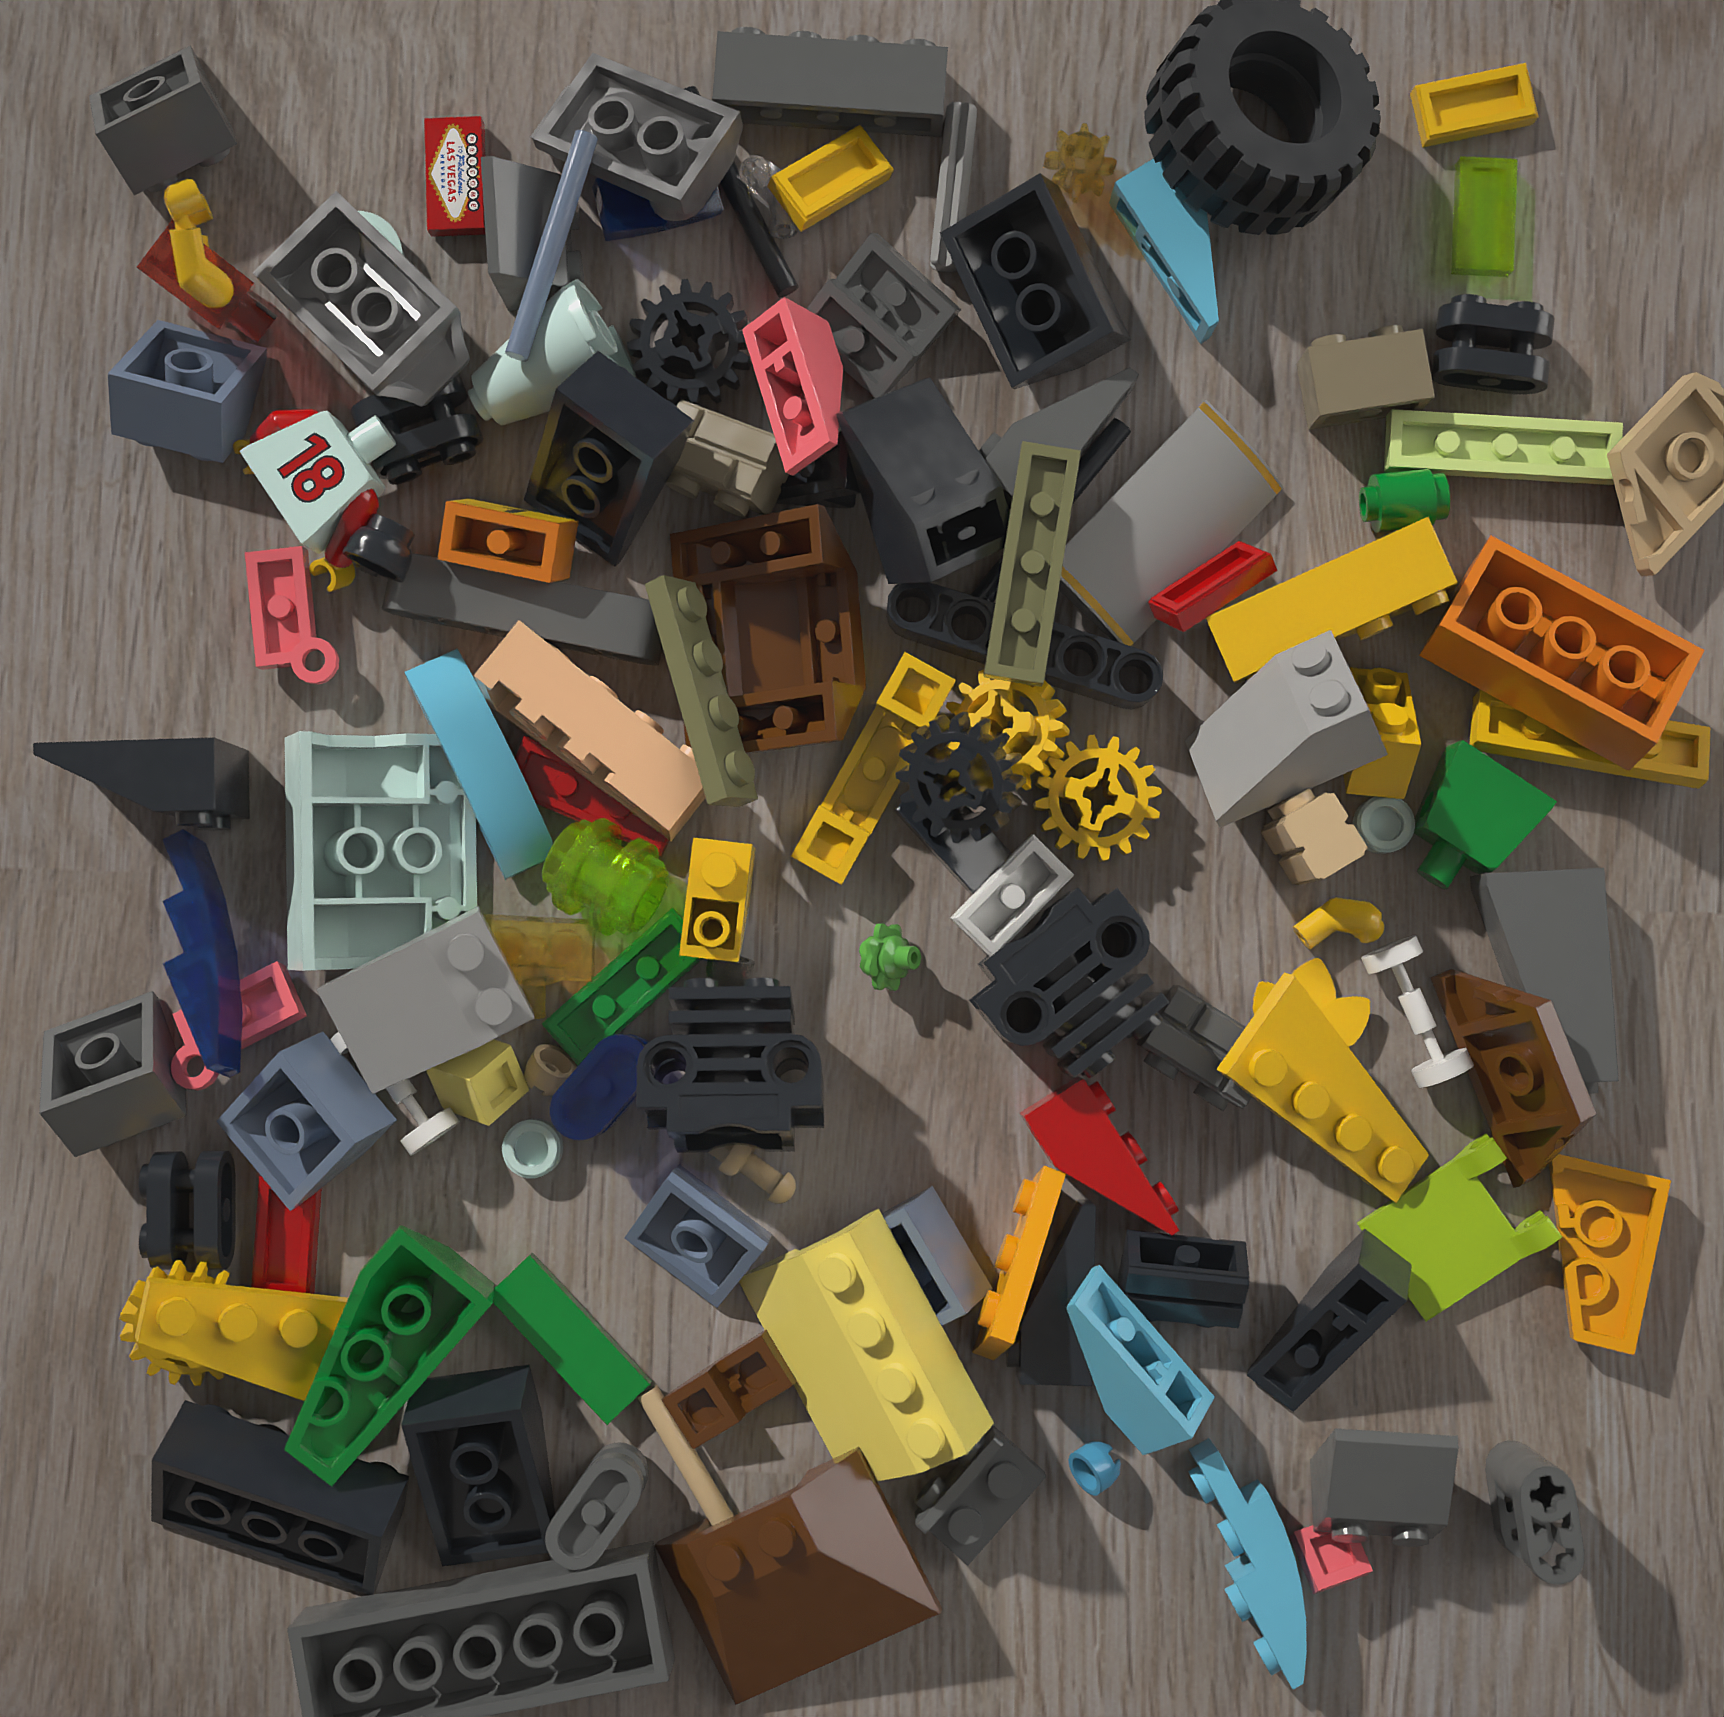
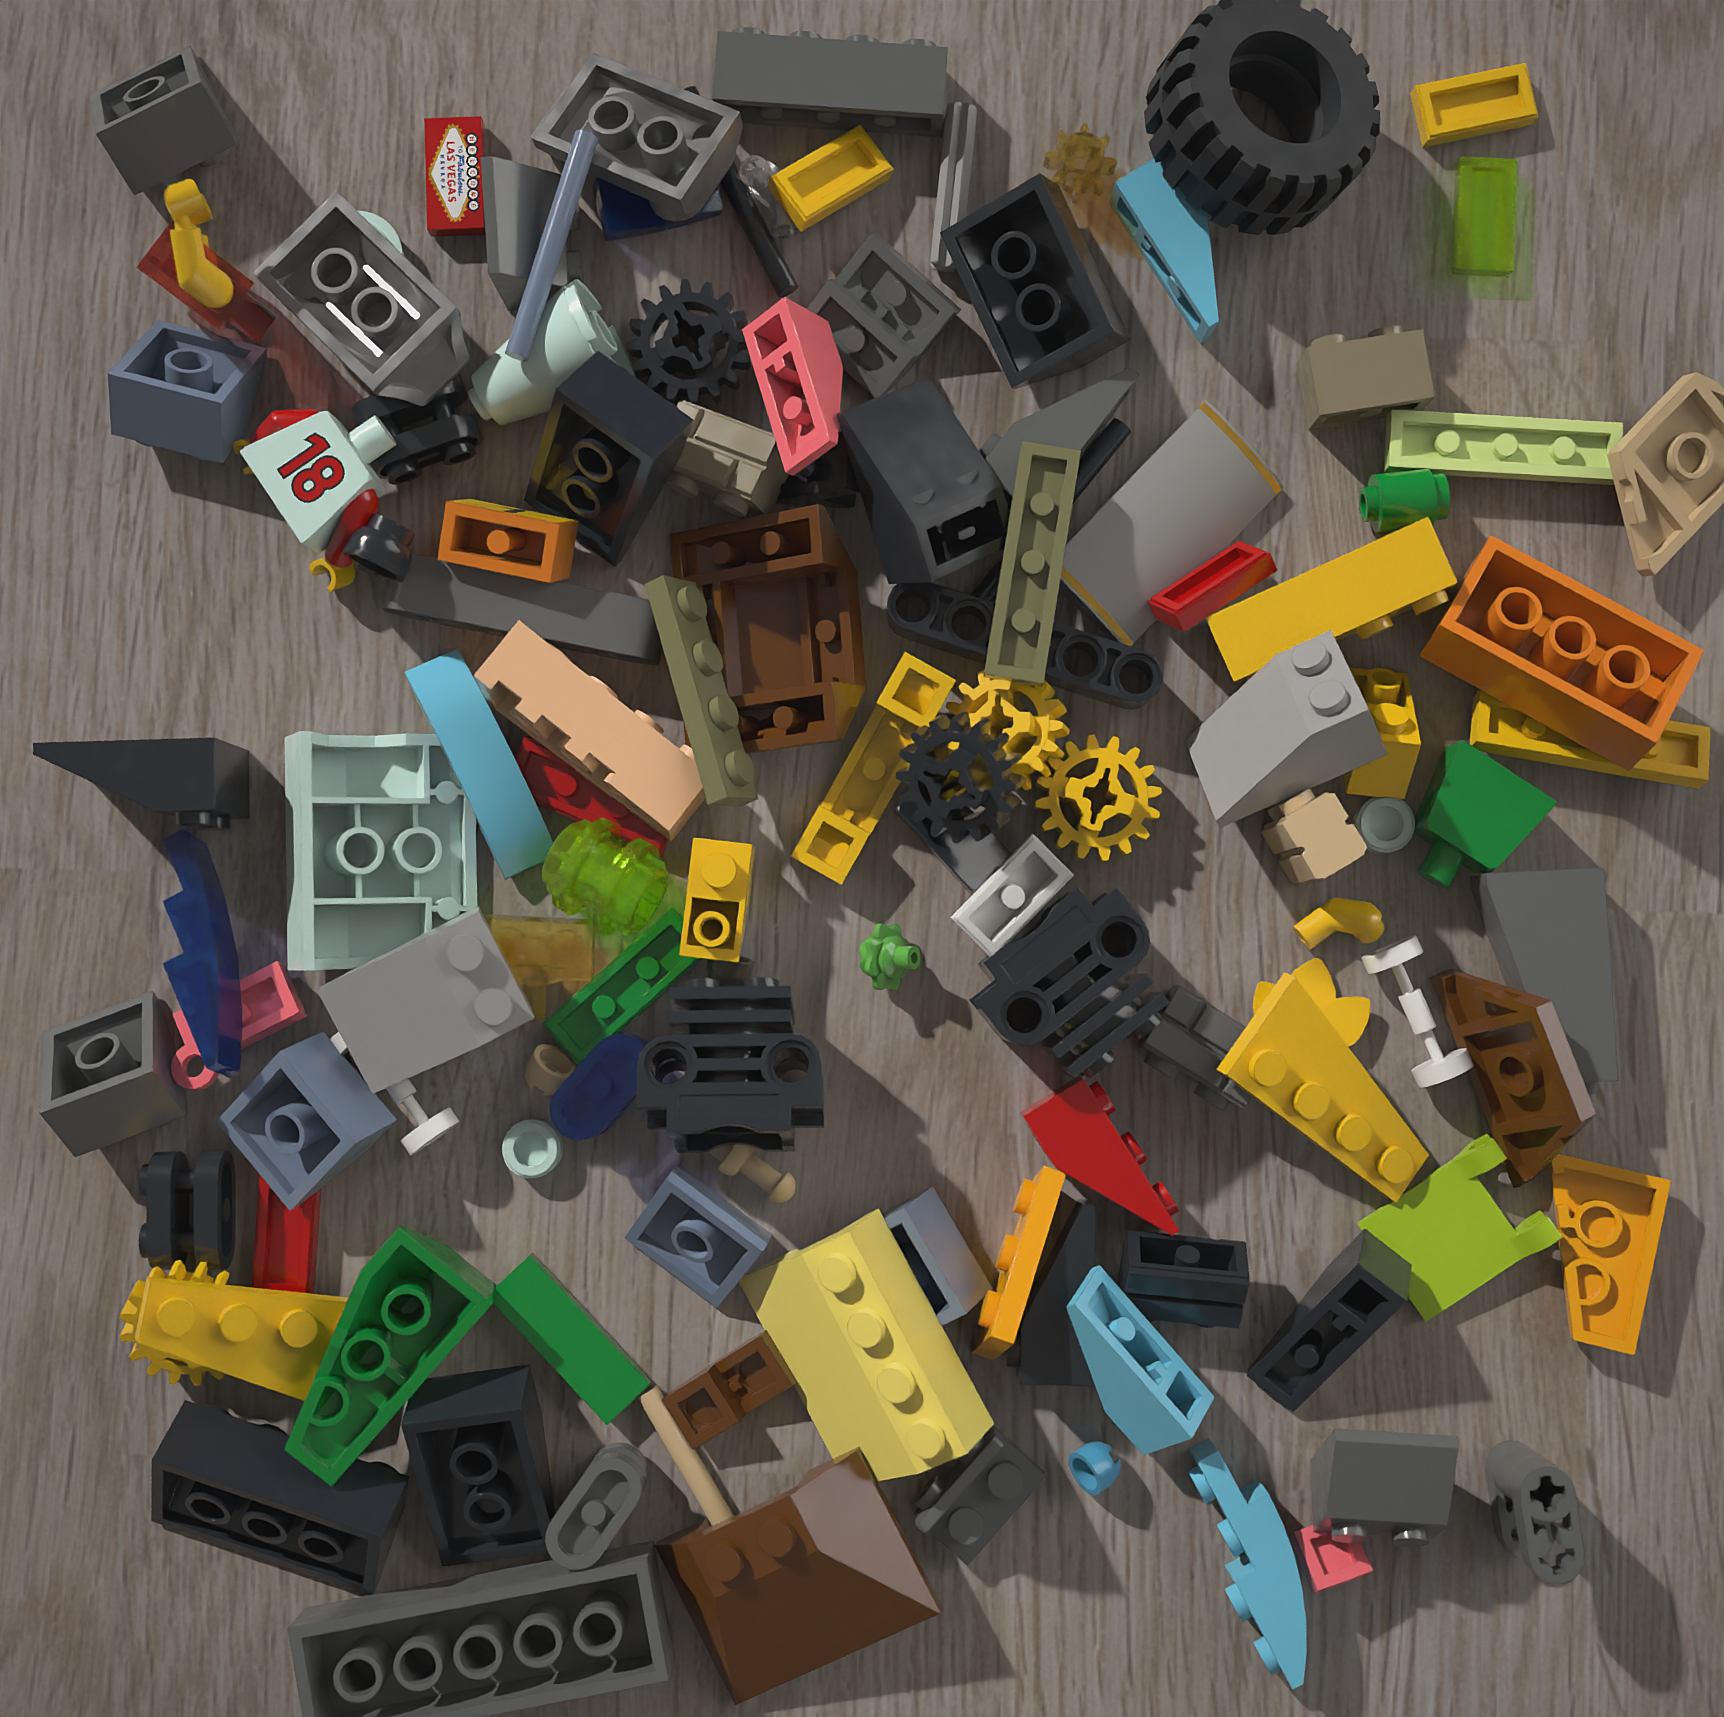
(285, 613): coral hinge -> none
(480, 1082): light yellow panel -> none
(1516, 327): black brick -> none

